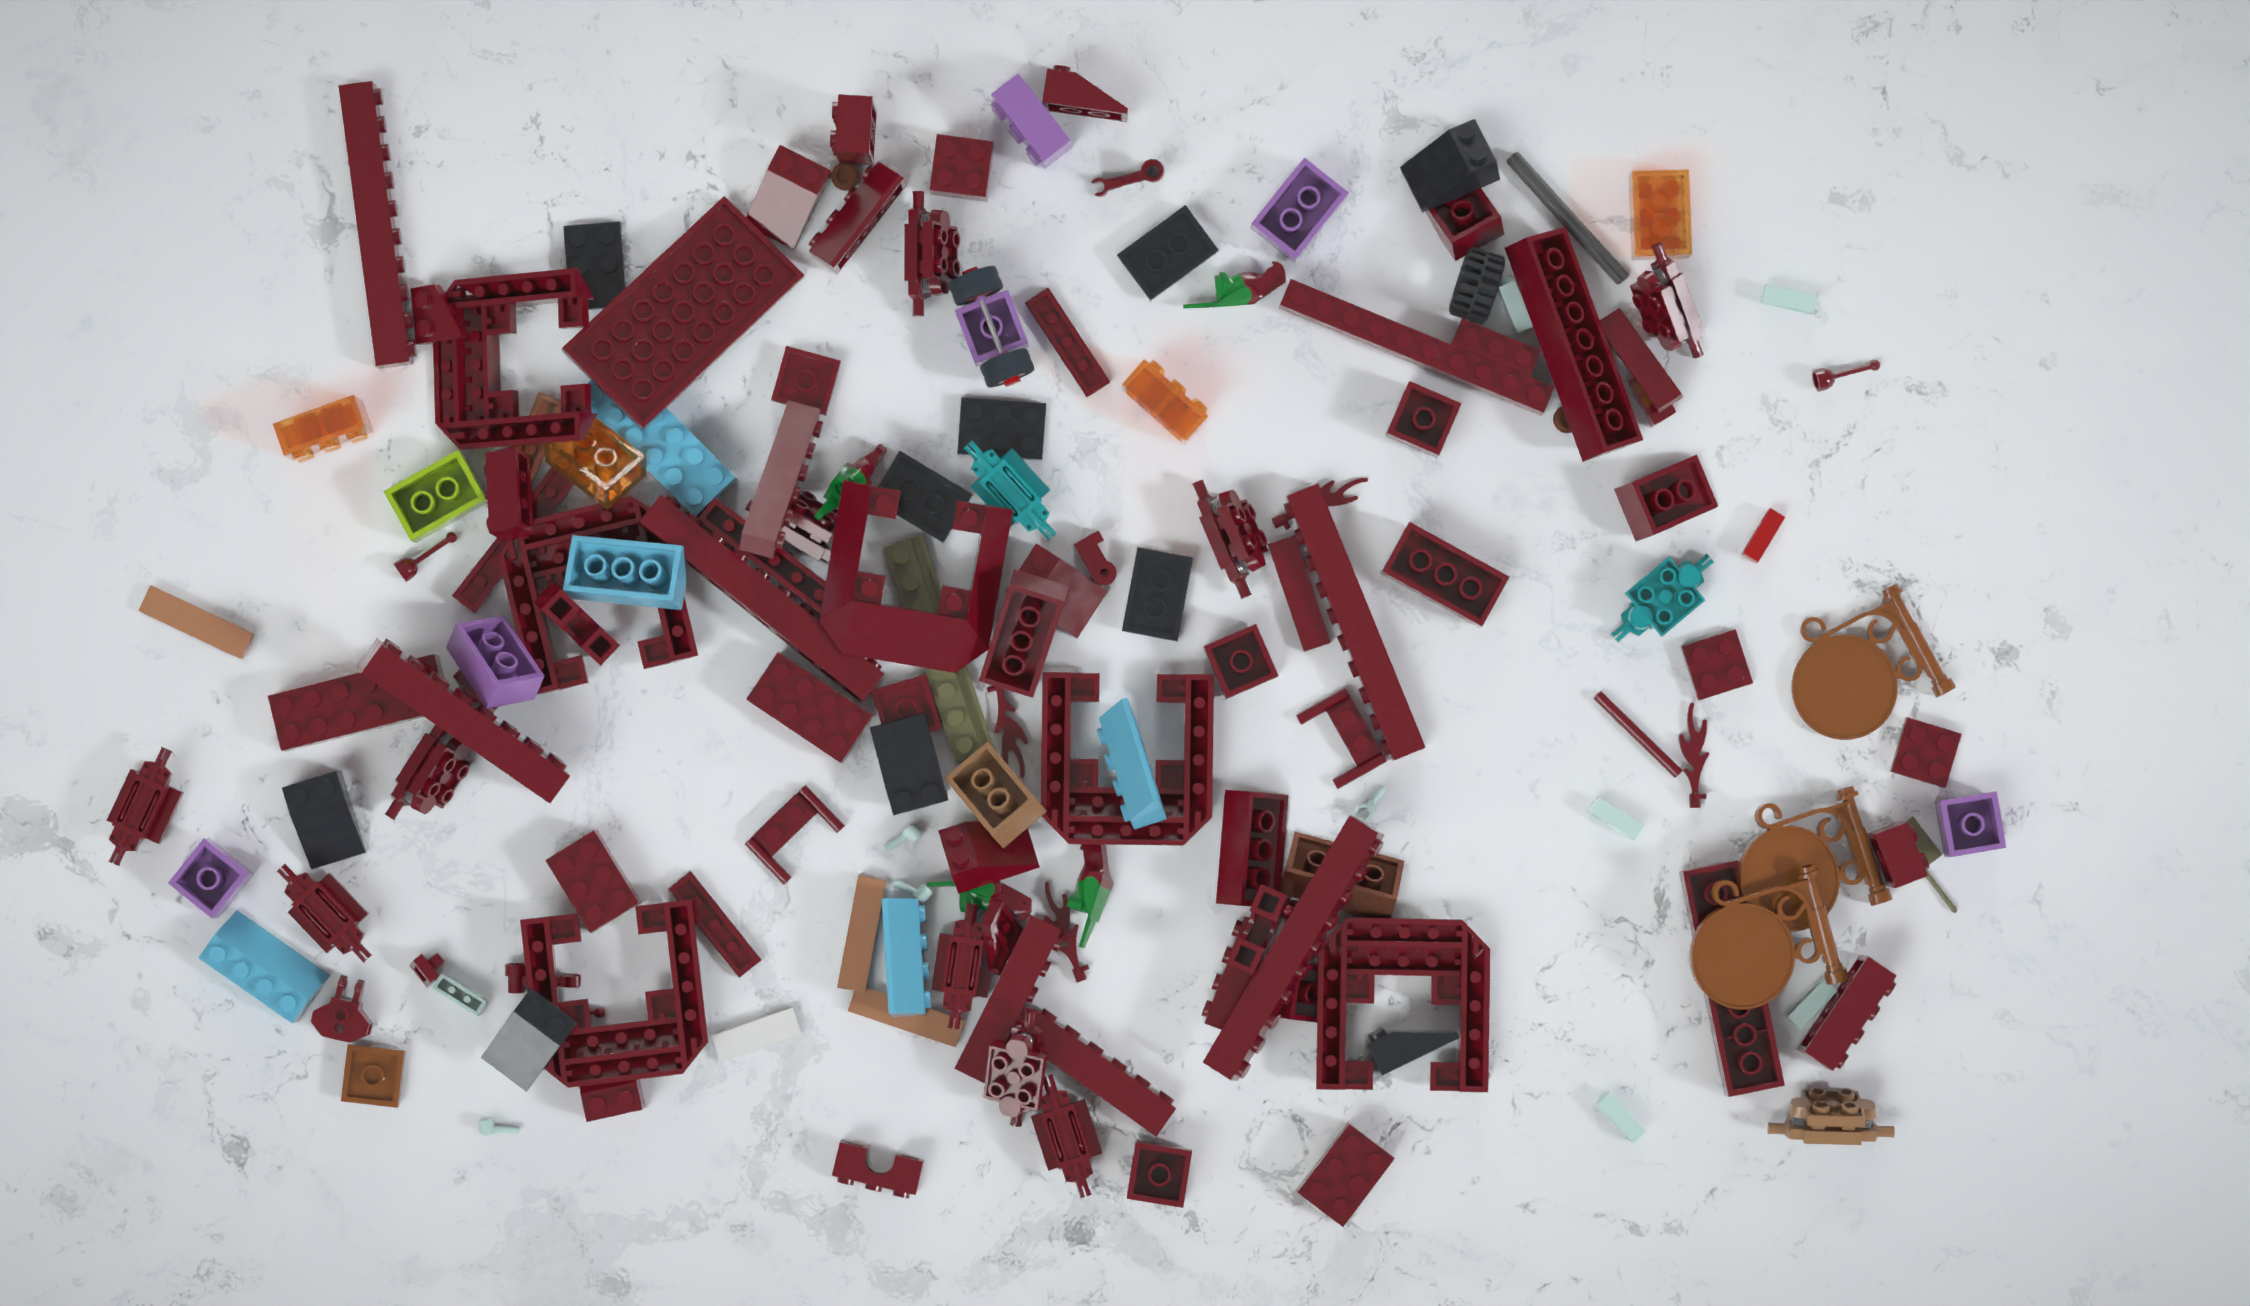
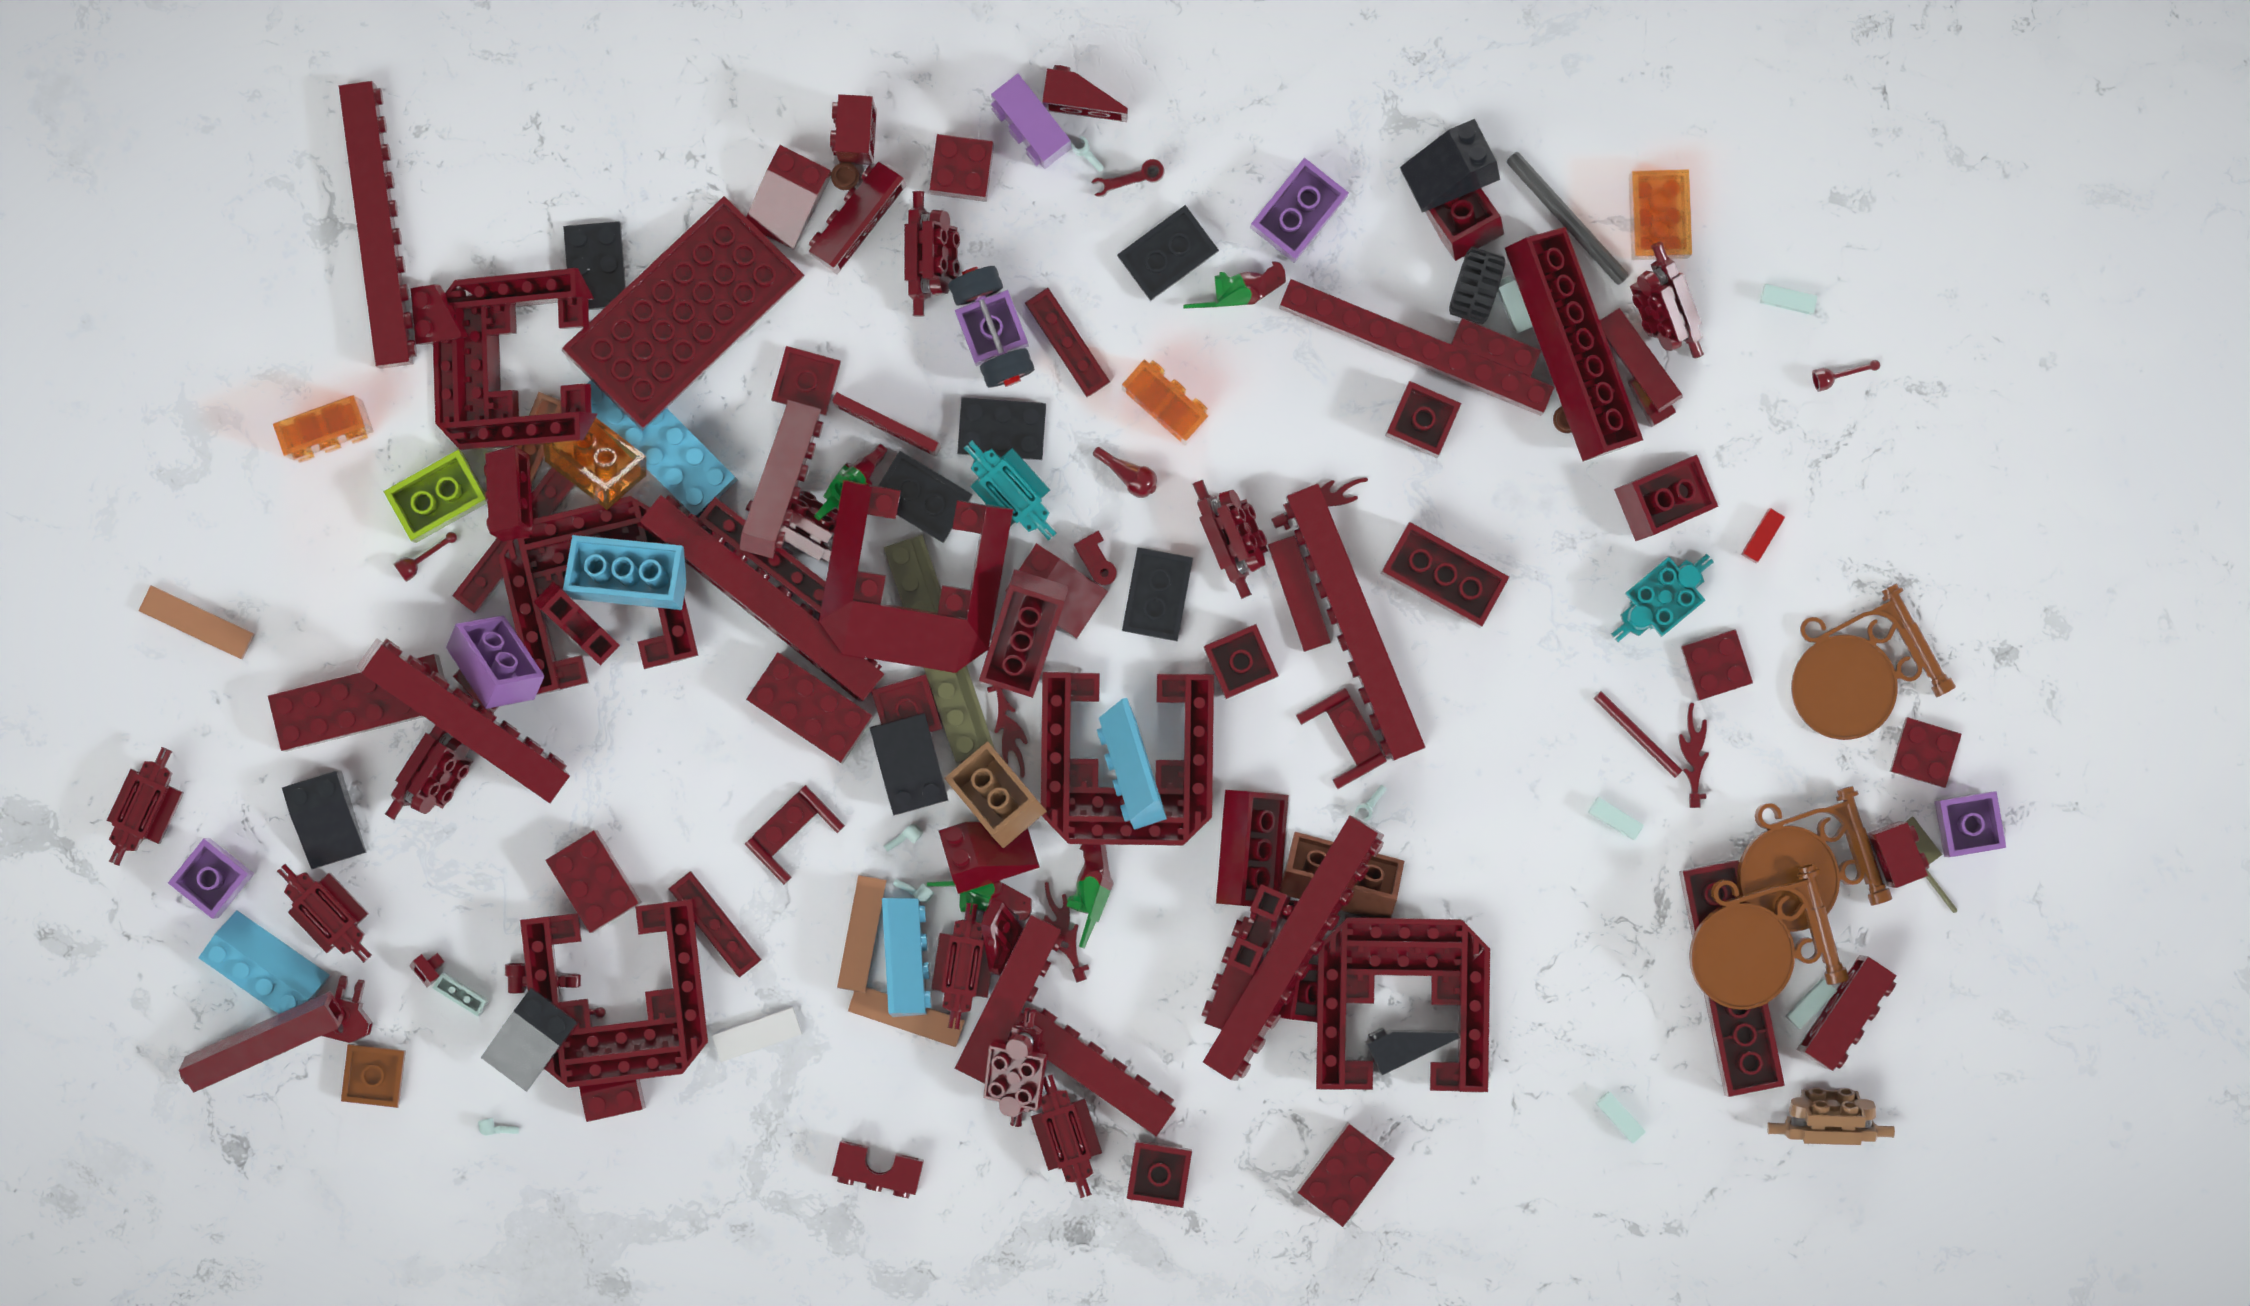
(261, 1042): none -> dark red brick
(886, 424): none -> dark red tile
(1087, 154): none -> light aqua hand
(1138, 479): none -> dark red piece

